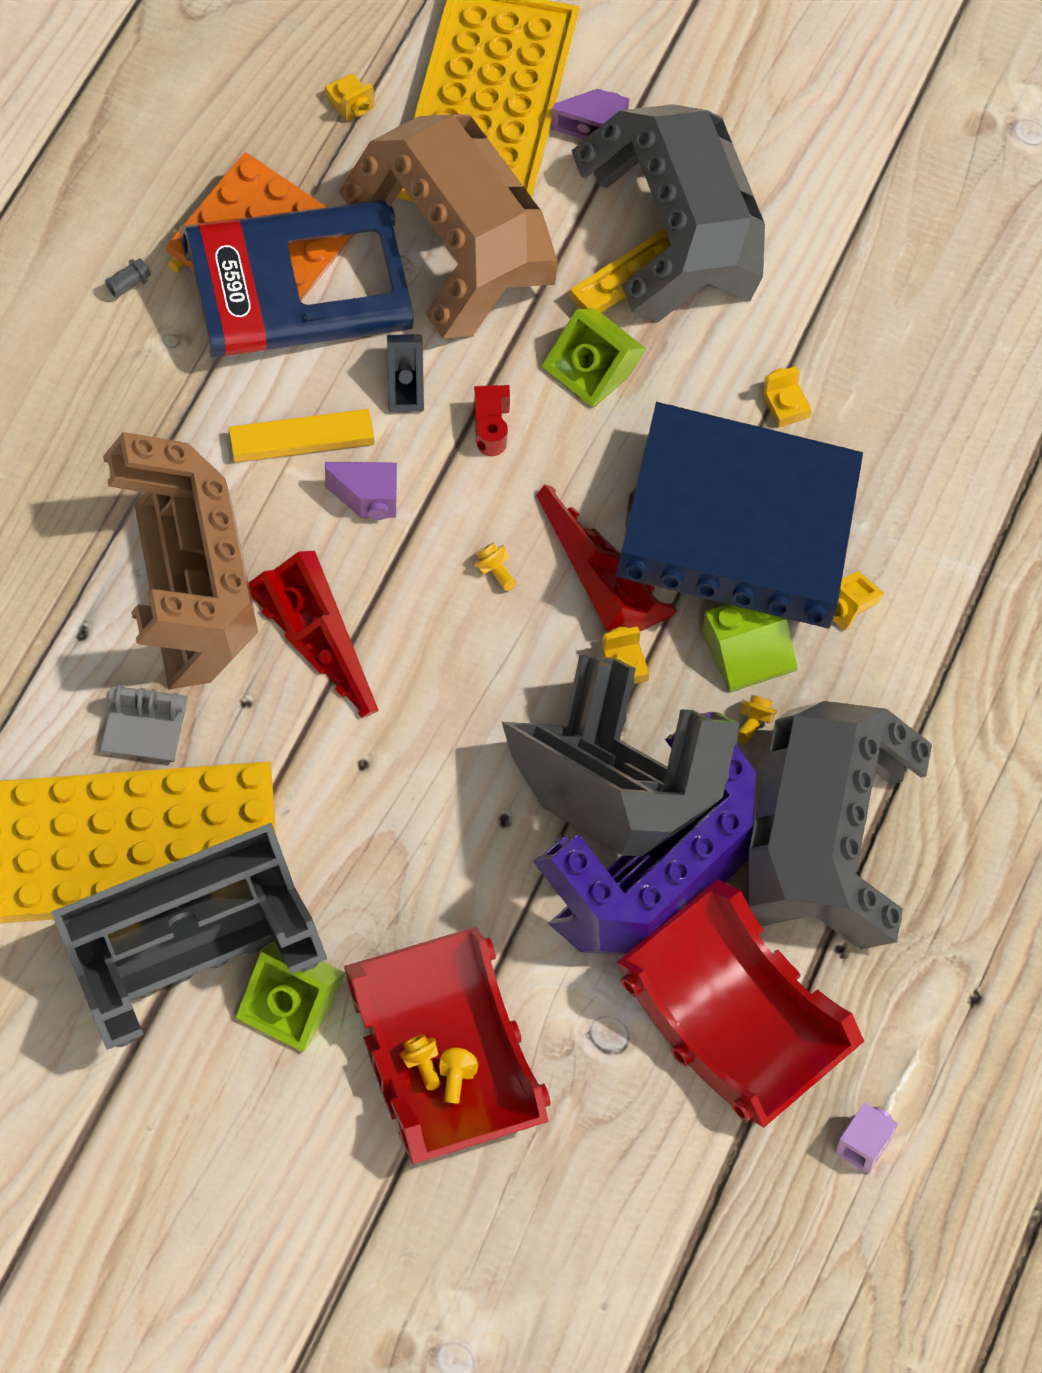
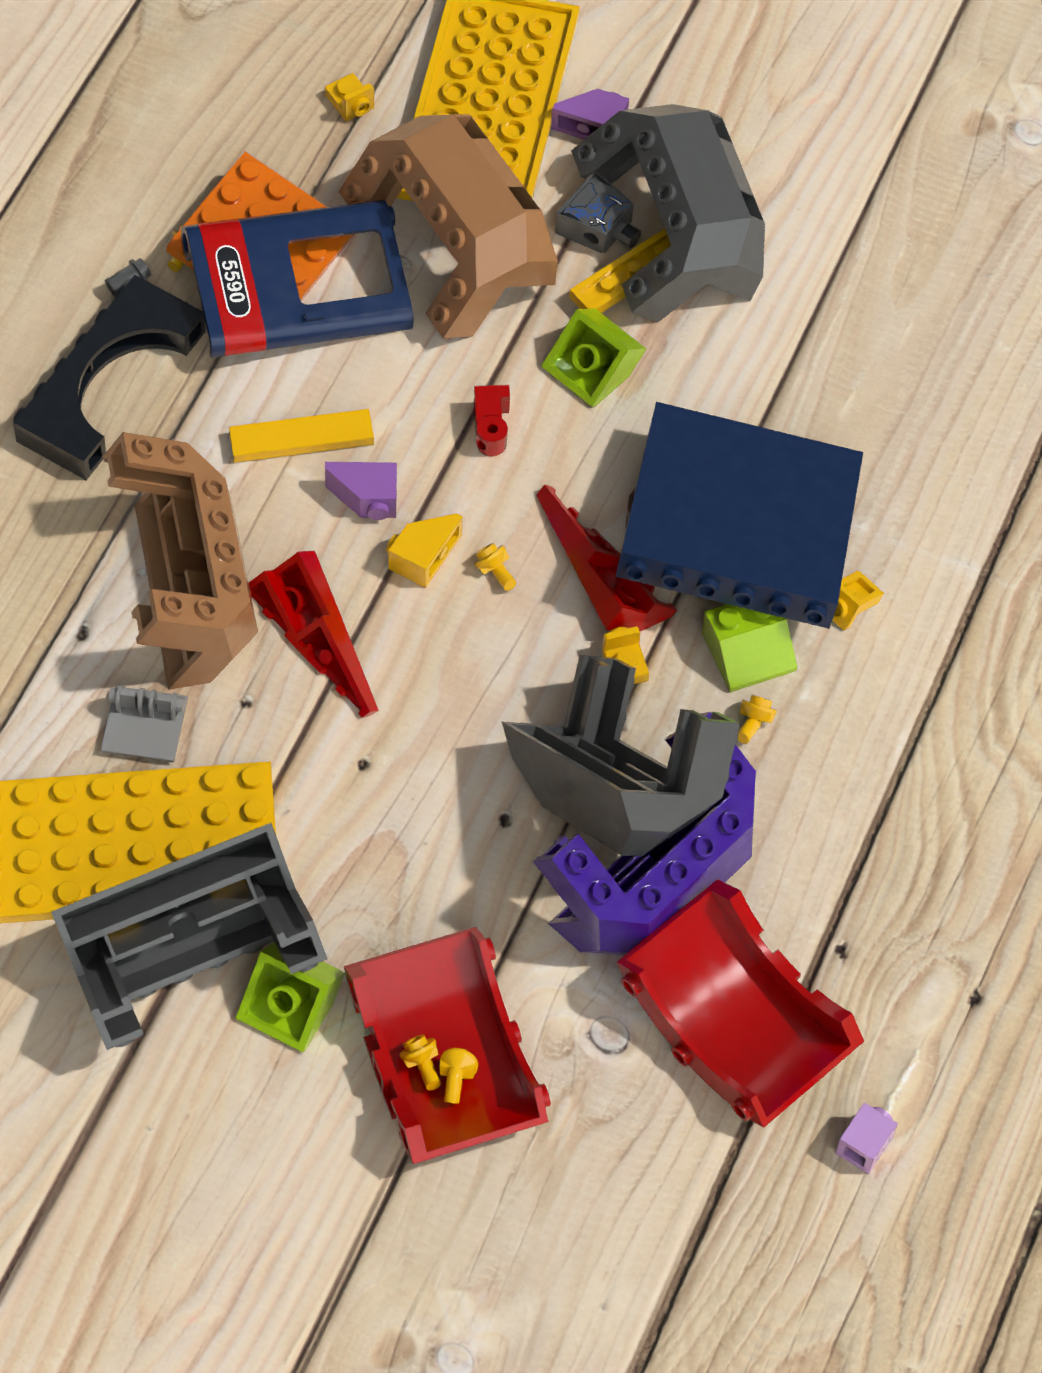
(135, 321): none -> black arch
(405, 372): black slope -> none
(423, 547): none -> yellow slope
(597, 216): none -> dark grey torso
(785, 397): yellow bracket -> none
(816, 816): dark grey wedge -> none

